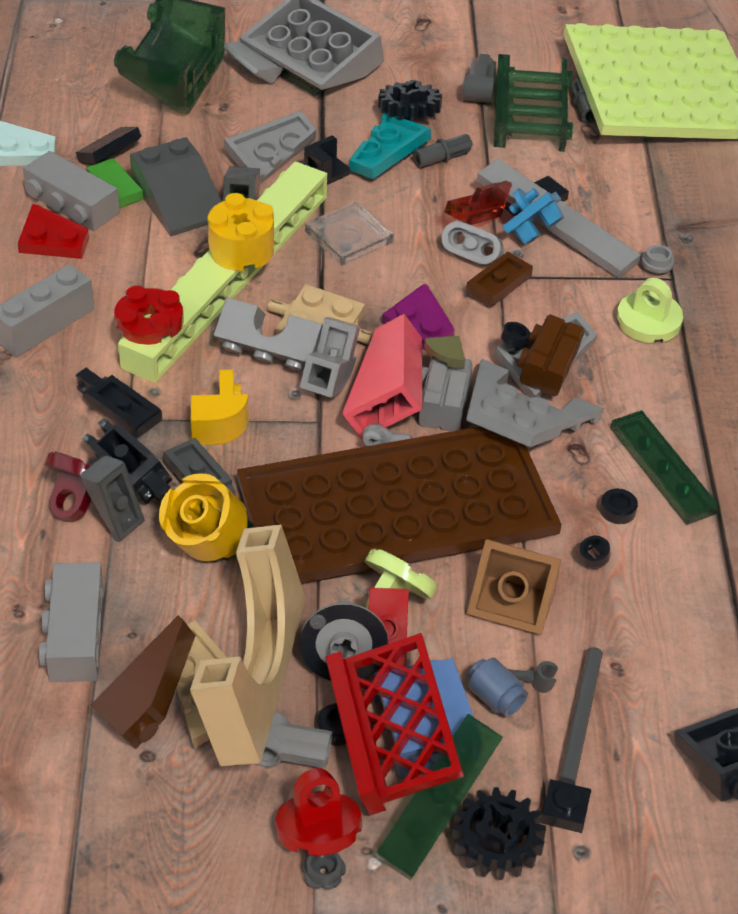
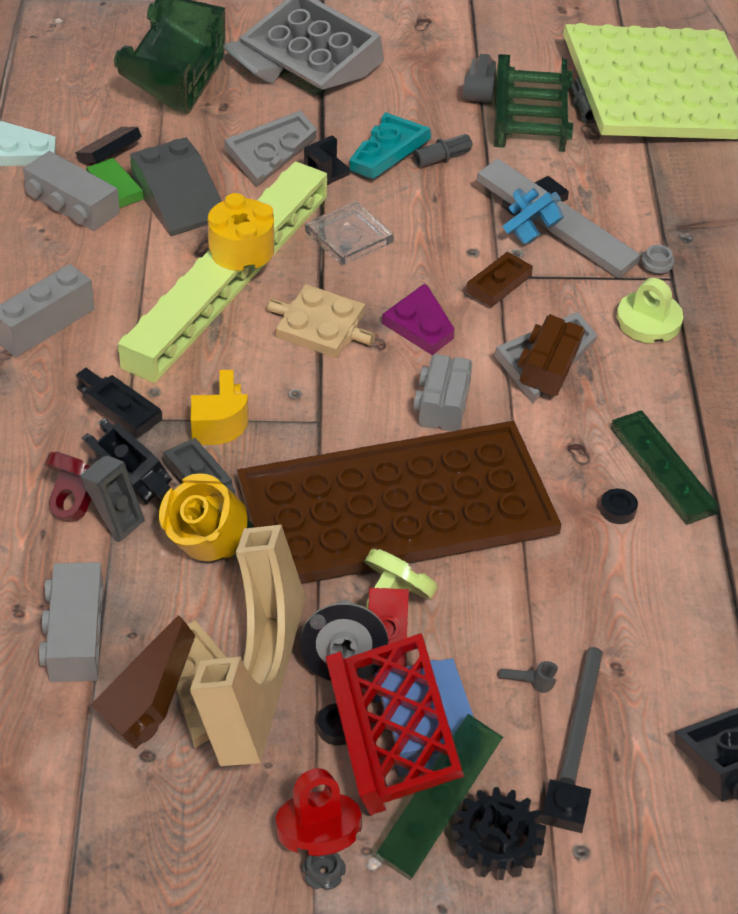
(52, 235): red wing -> none
(139, 301): red plate -> none
(242, 181): dark grey brick -> none
(242, 329): light grey arch -> none
(296, 744): light grey piece -> none
(333, 362): light grey brick -> none
(378, 434): light grey arm -> none
(388, 378): coral slope -> none
(410, 100): black gear -> none
(446, 349): olive tile -> none
(474, 244): light grey plate -> none
(482, 206): clear red panel -> none
(497, 686): sand blue brick -> none
(514, 336): black hinge -> none
(514, 586): medium nougat slope -> none
(518, 416): light grey wing -> none
(601, 549): black hinge -> none

